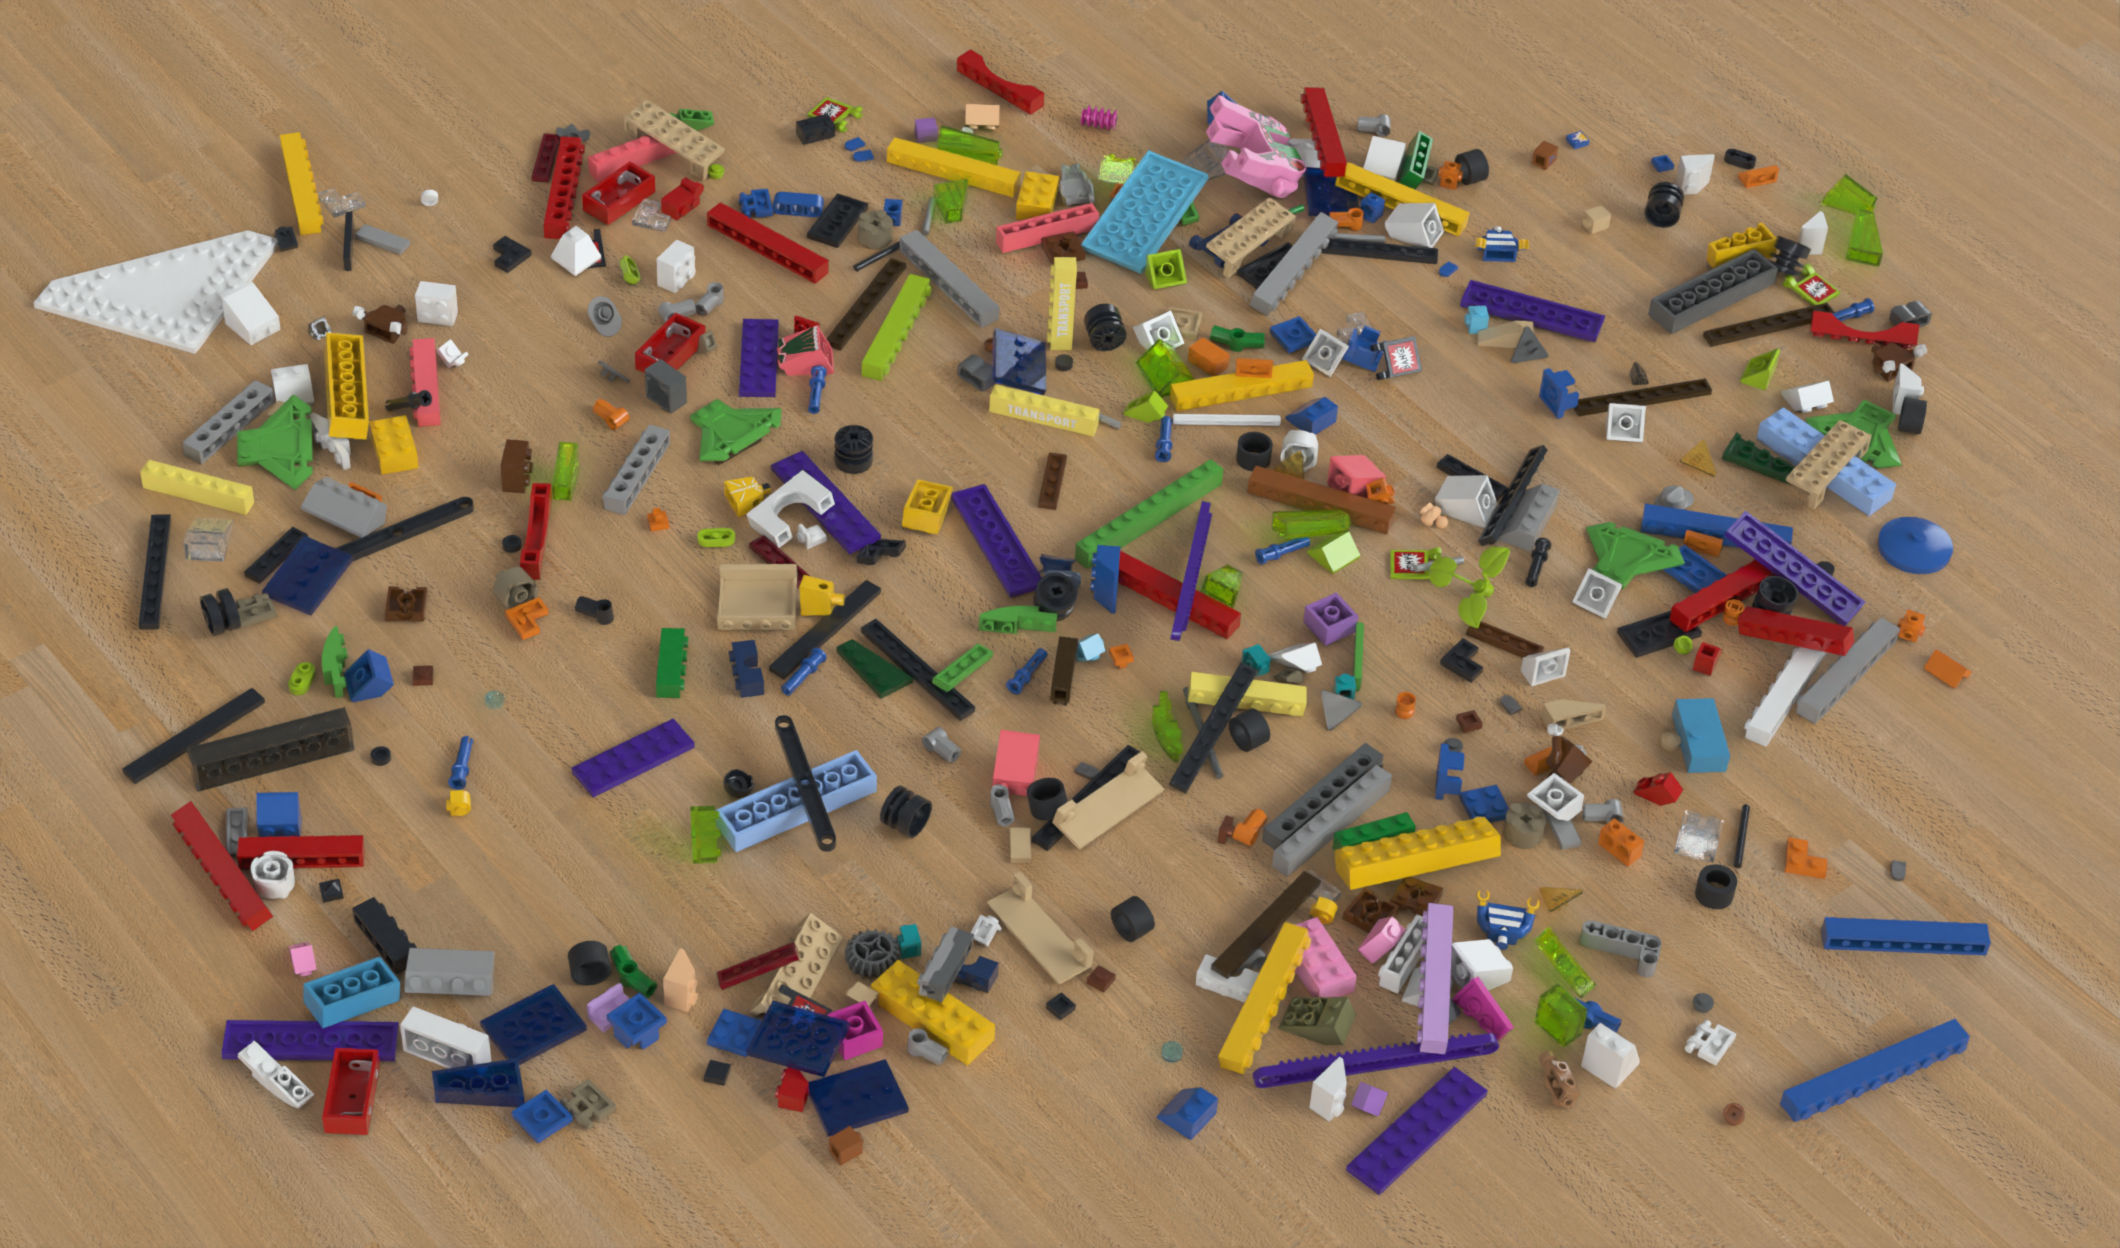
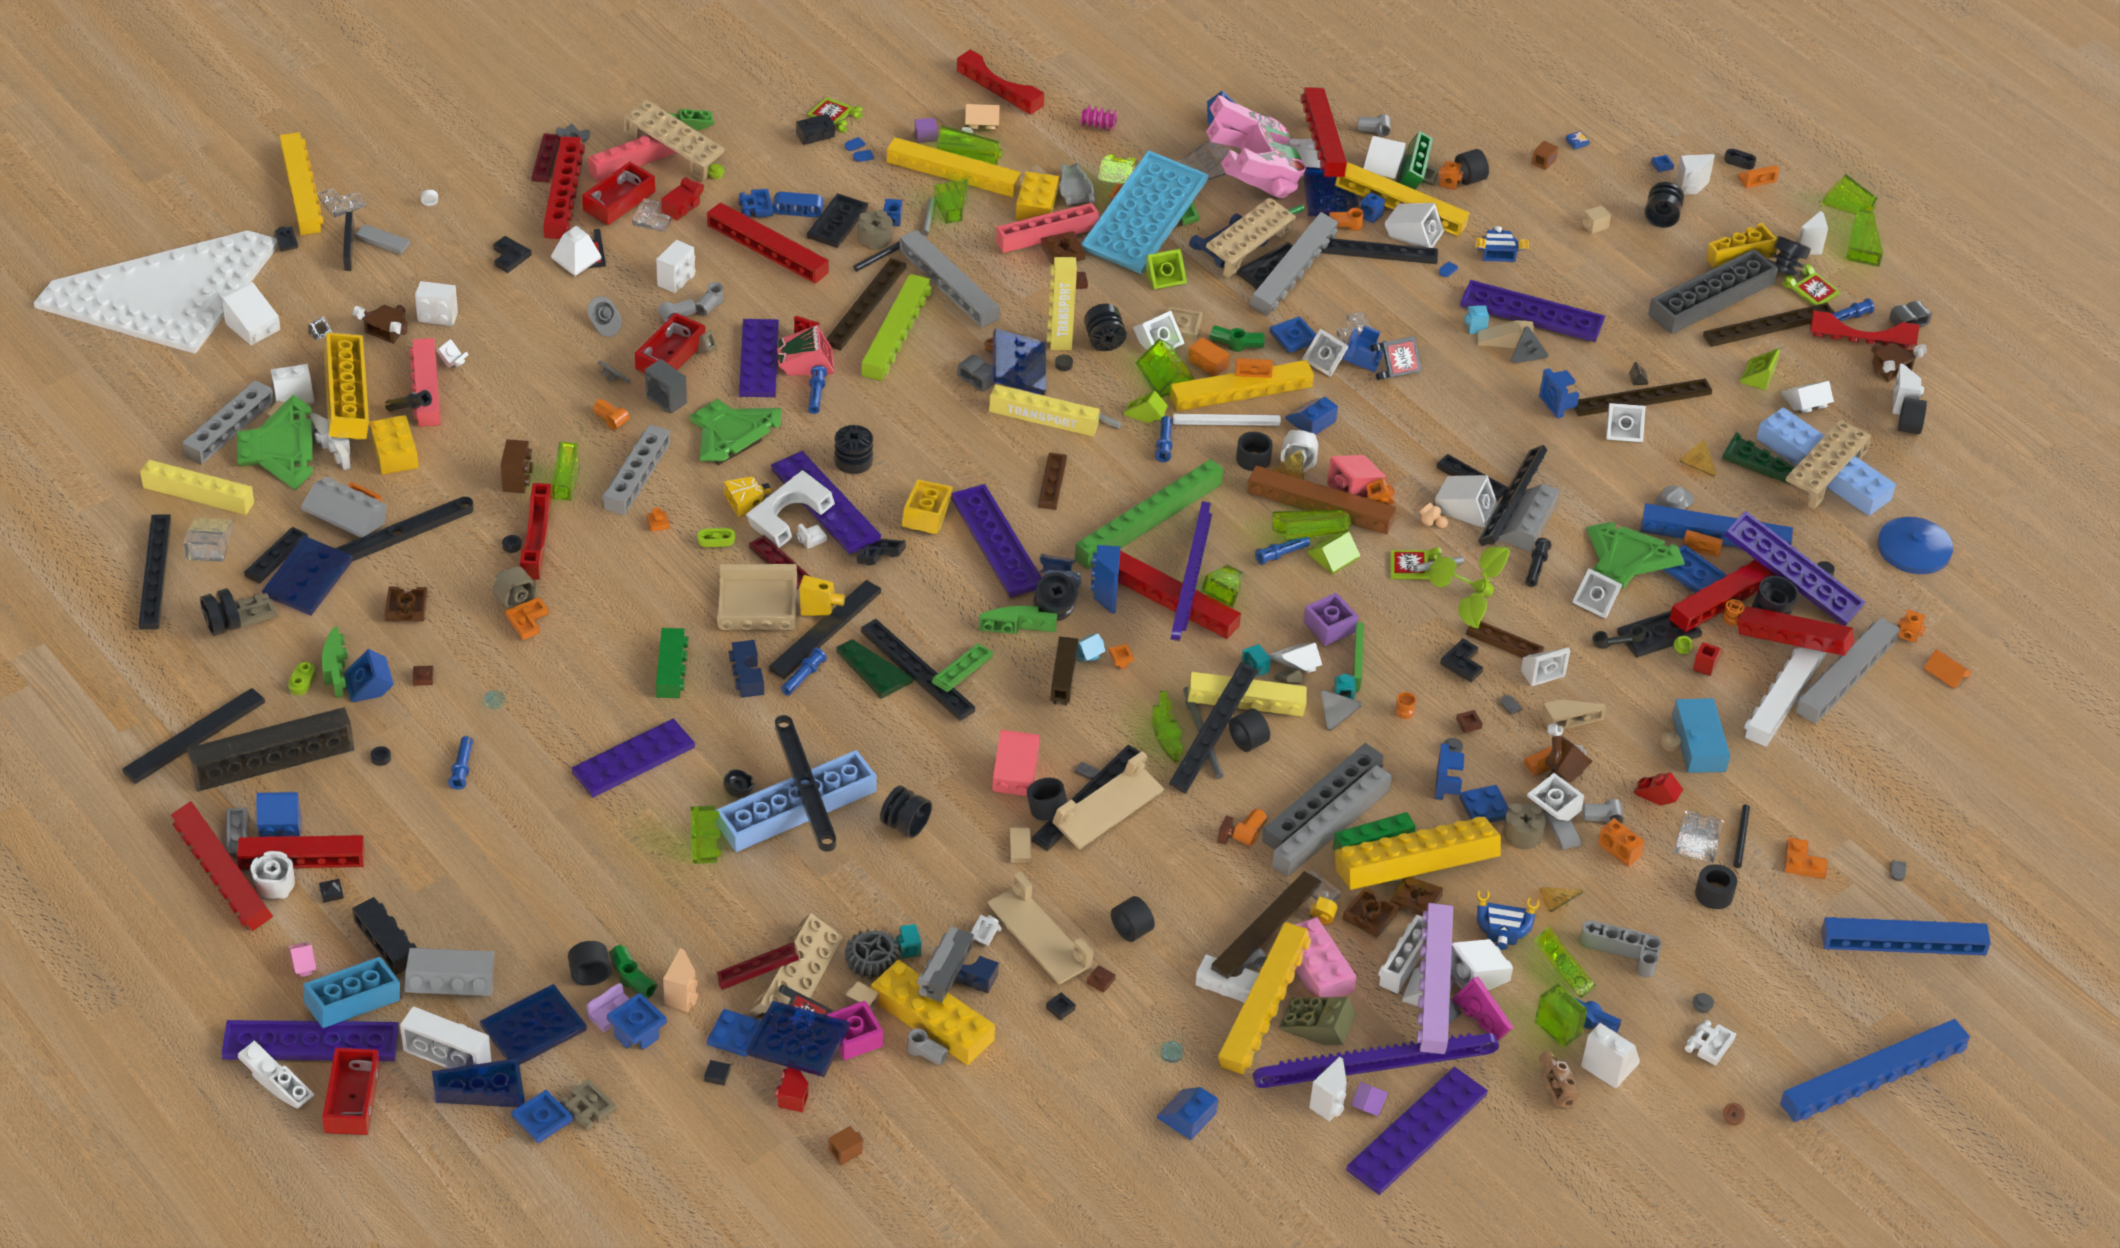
(459, 803): yellow plate -> none
(598, 609): black piece -> none
(629, 270): lime plate -> none
(857, 1097): clear blue plate -> none
(938, 741): light grey piece -> none
(1001, 805): light grey piece -> none
(1038, 658): blue pin -> none
(1359, 237): light grey bar -> none
(1381, 939): bright pink slope -> none
(1636, 635): none -> pearl dark grey bar
(1871, 420): bright green plate -> none

